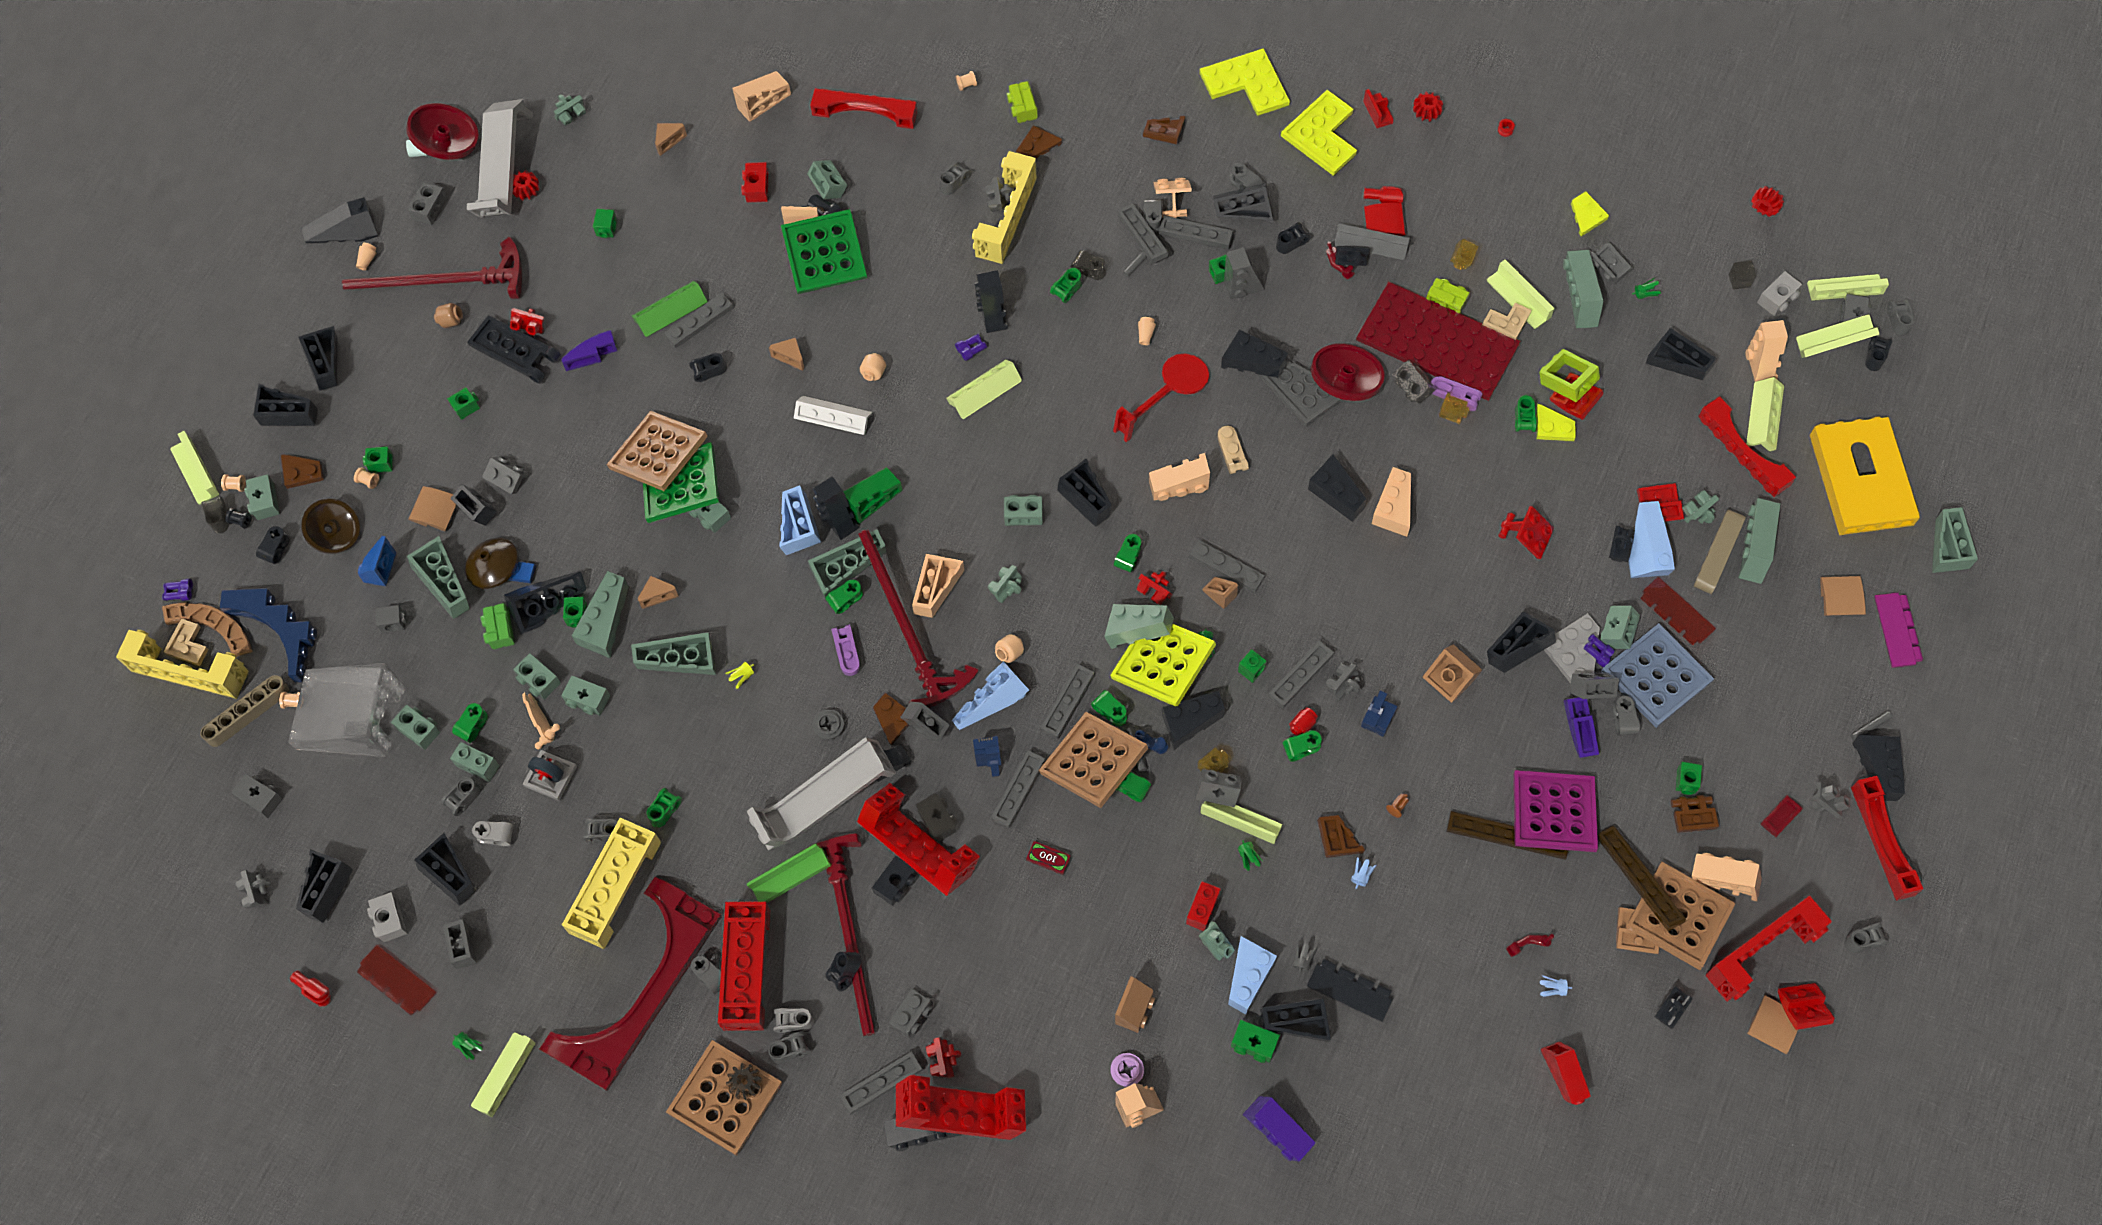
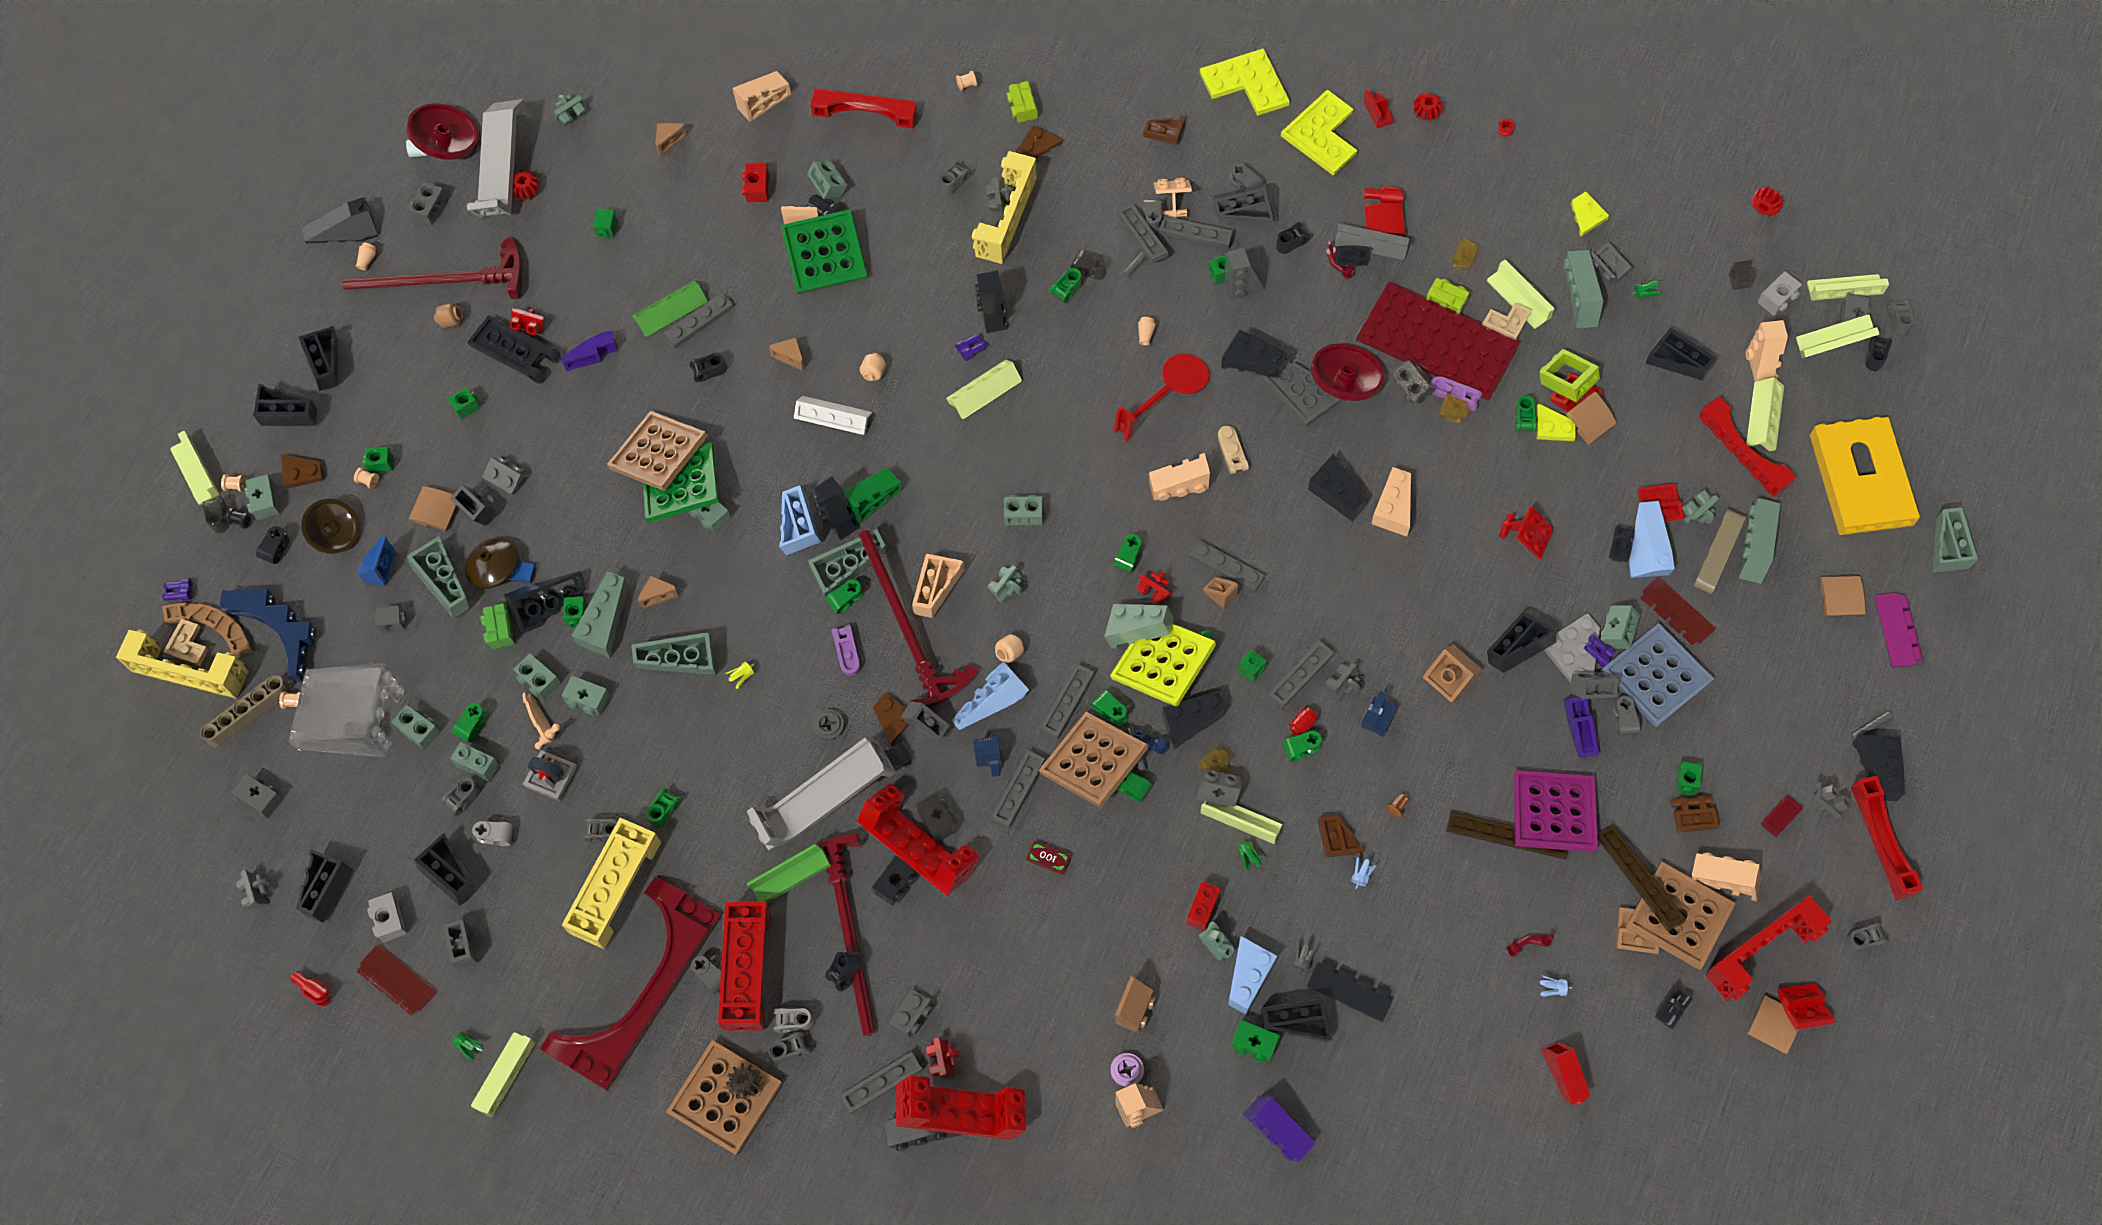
(1085, 493): black wedge -> none
(1591, 418): none -> medium nougat slope

